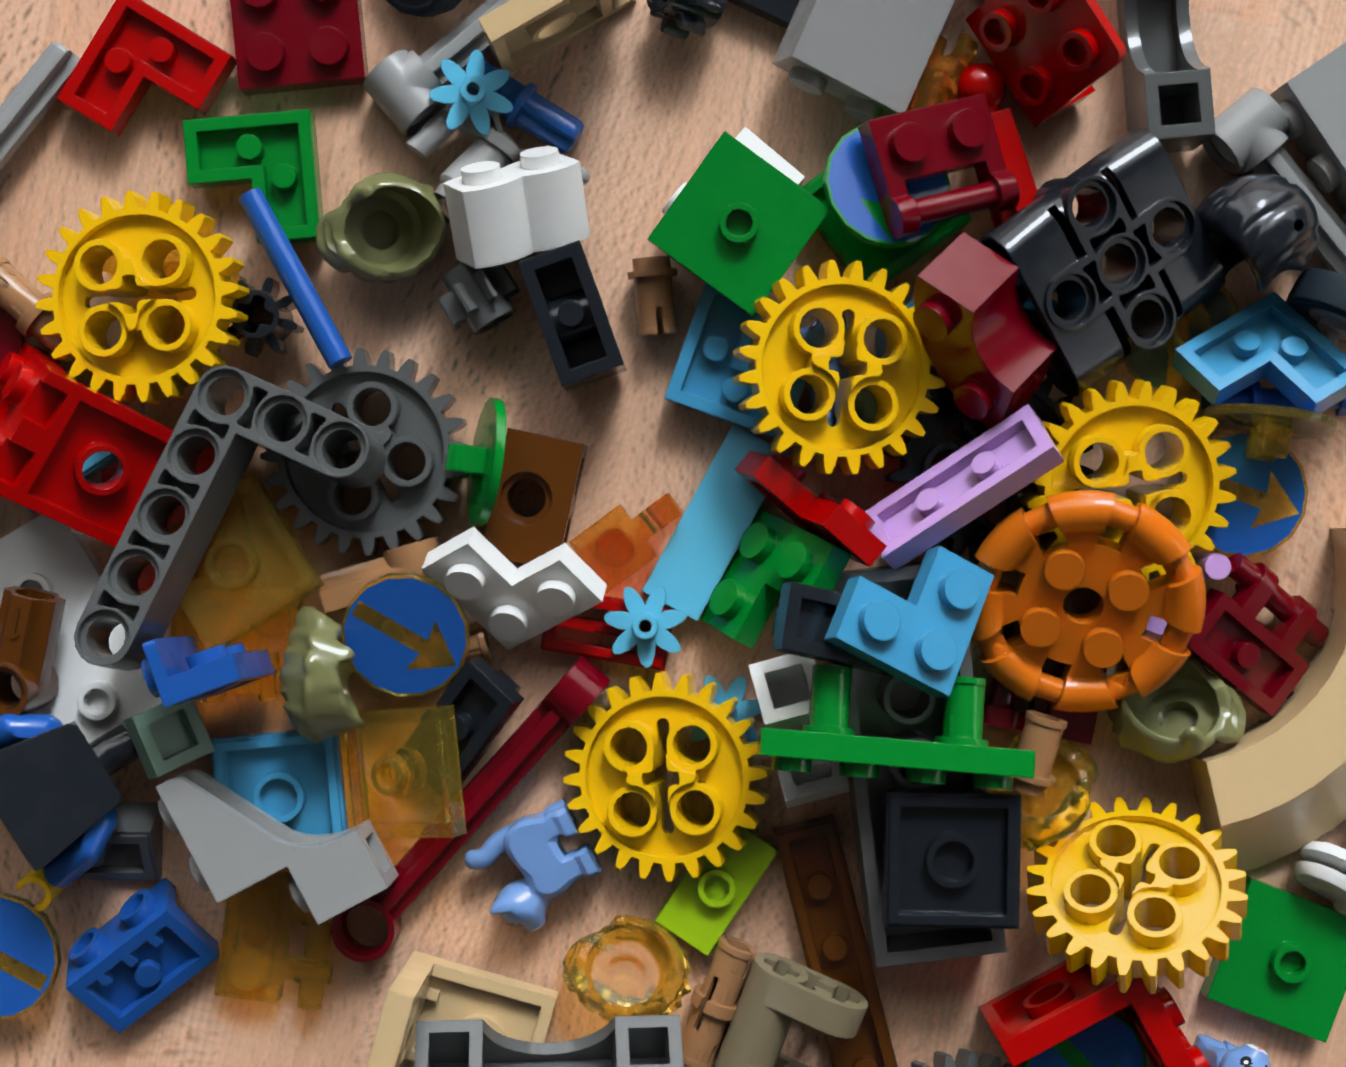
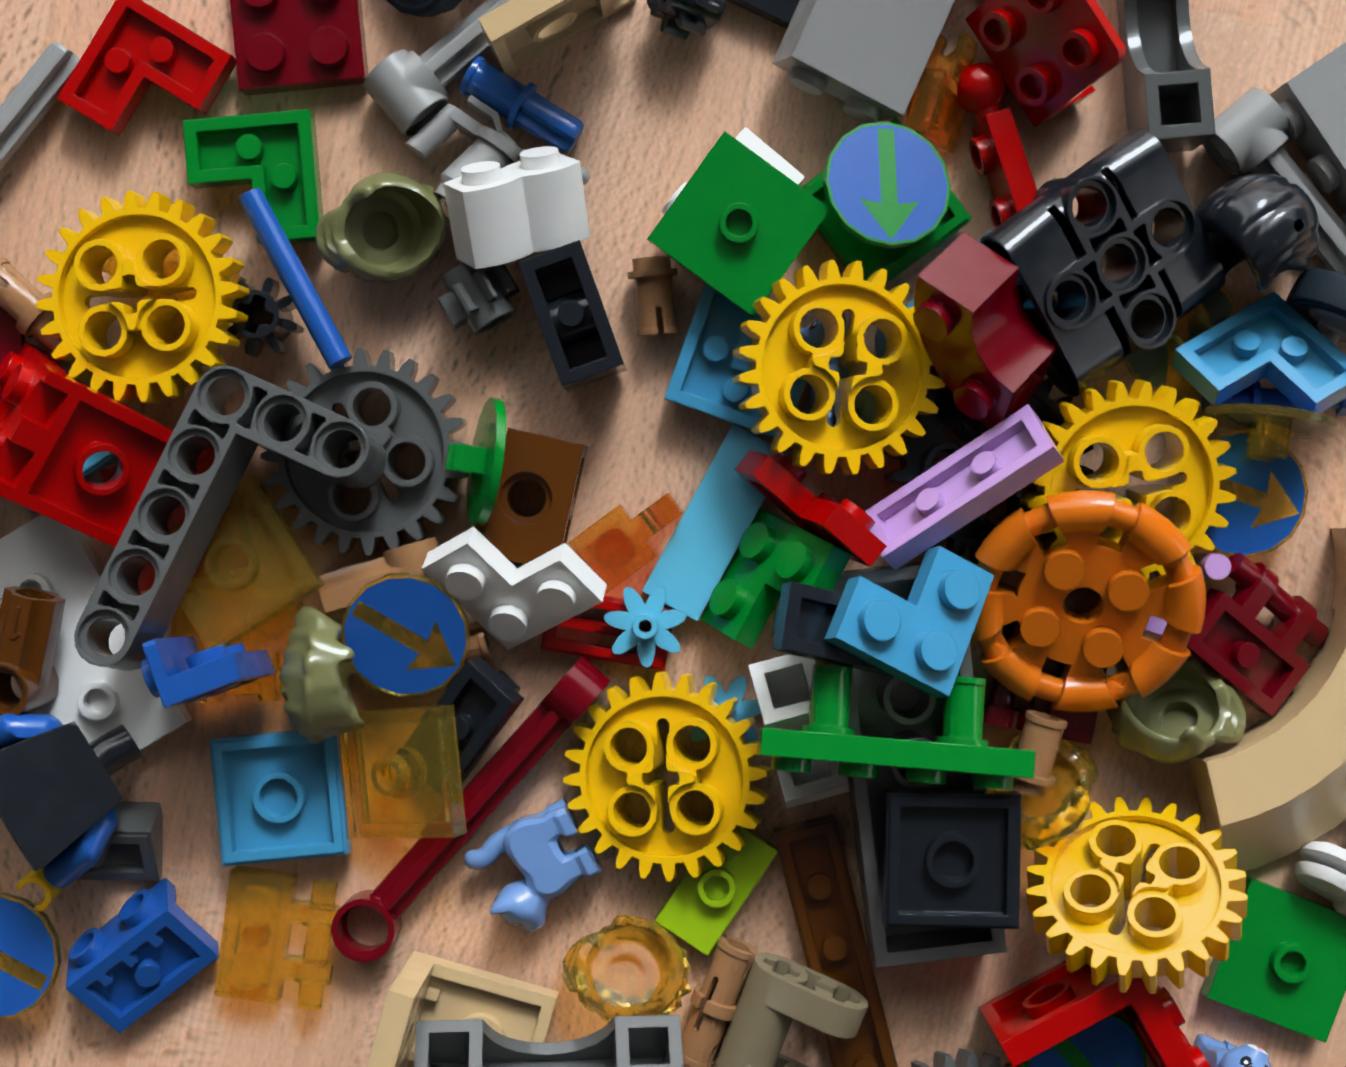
(168, 737): sand green plate -> none
(241, 845): light grey arch -> none
(468, 104): medium azure plant -> none
(933, 144): dark red plate -> none

